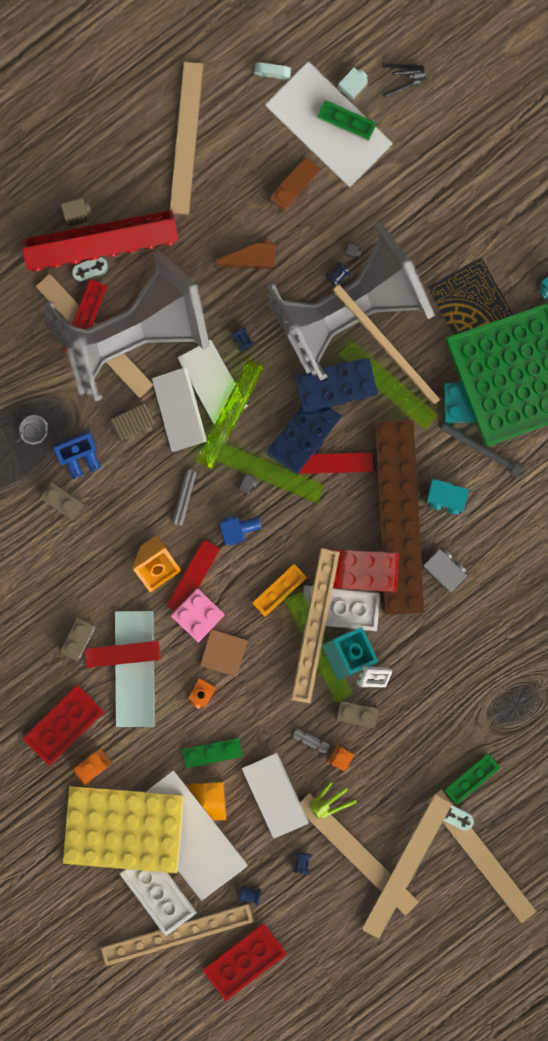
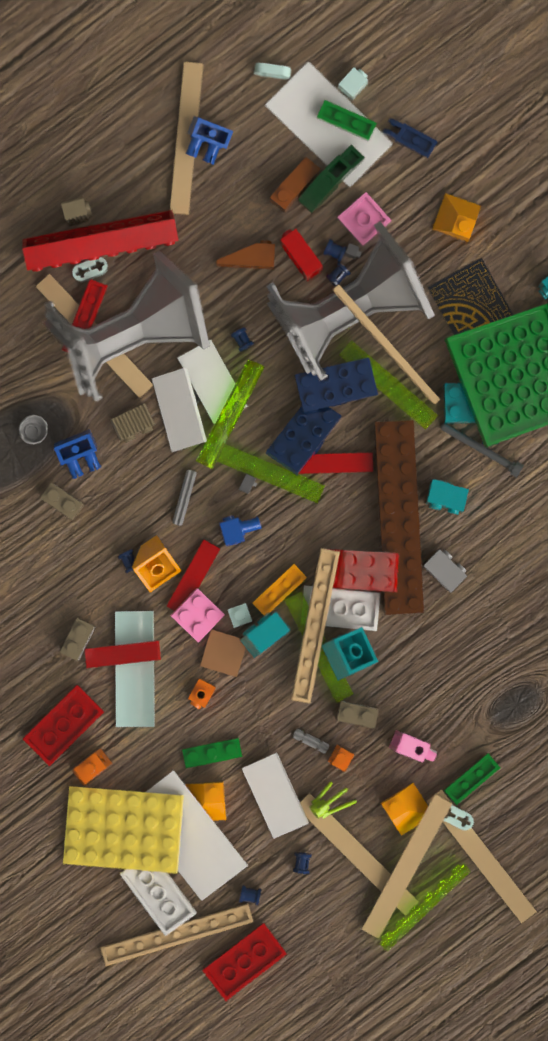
(128, 560): none -> dark blue bush
(216, 136): none -> blue brick
(239, 615): none -> light aqua brick
(263, 636): none -> teal brick
(301, 254): none -> red window
(330, 178): none -> dark green slope
(335, 250): none -> dark blue bush
(361, 217): none -> bright pink plate
(374, 673): white tile -> none
(405, 808): none -> light orange slope
(406, 745): none -> bright pink torso
(411, 138): none -> dark blue hinge
(415, 73): black plant -> none
(430, 901): none -> clear neon green plate
(456, 217): none -> light orange slope

